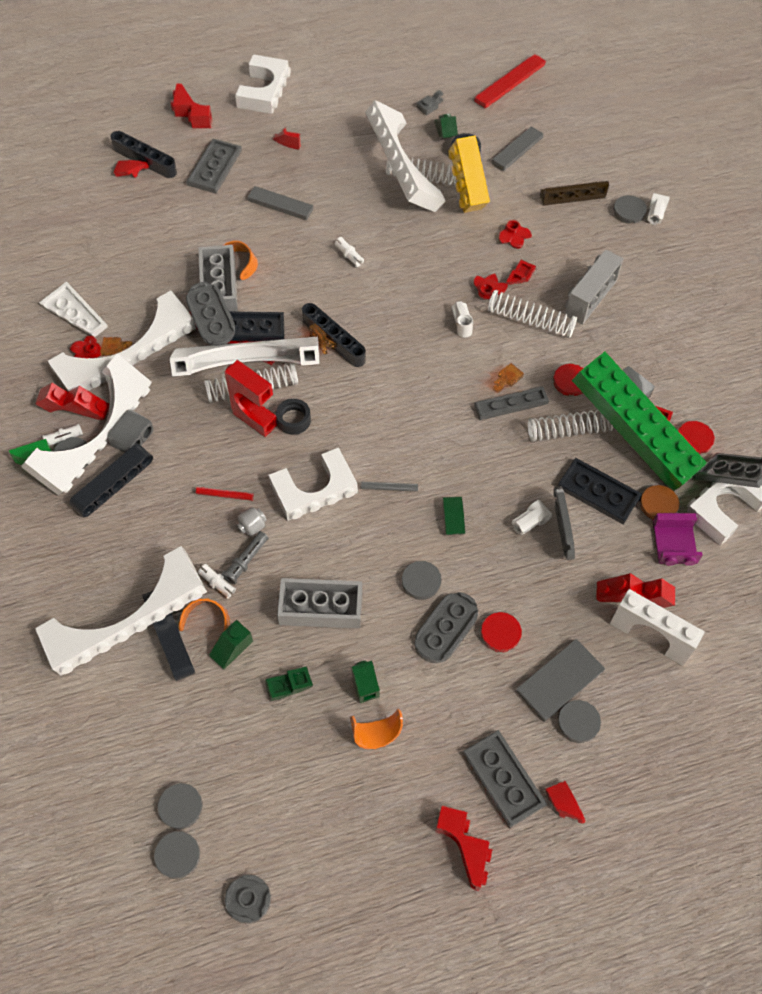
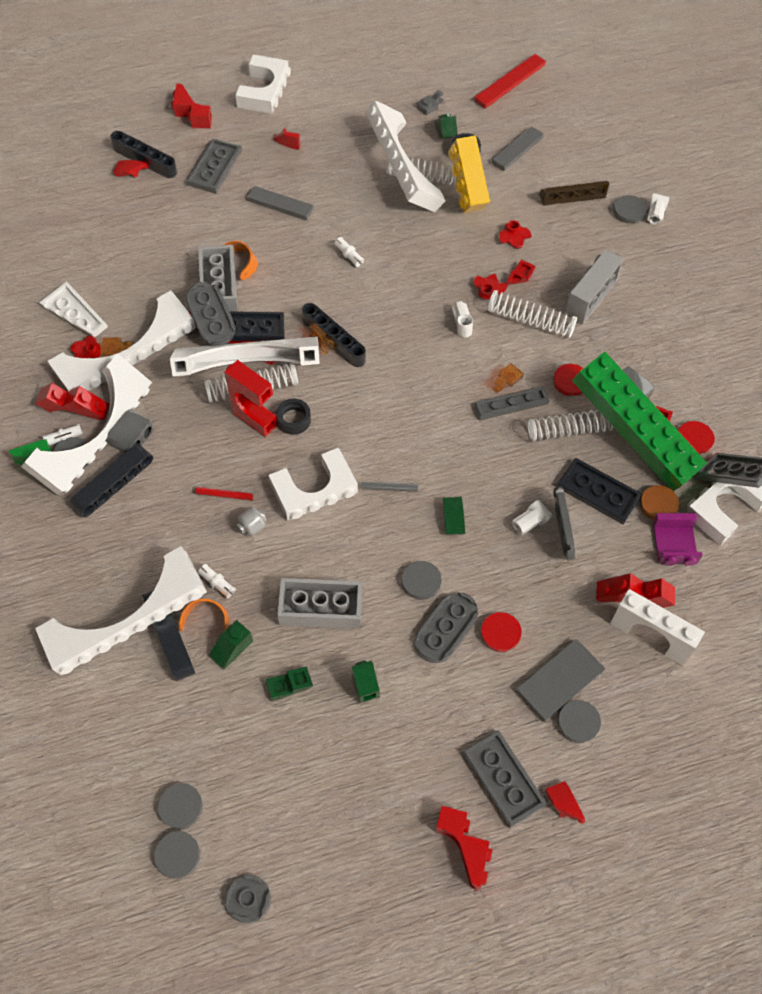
(238, 563): dark grey pin -> none
(377, 733): orange piece -> none

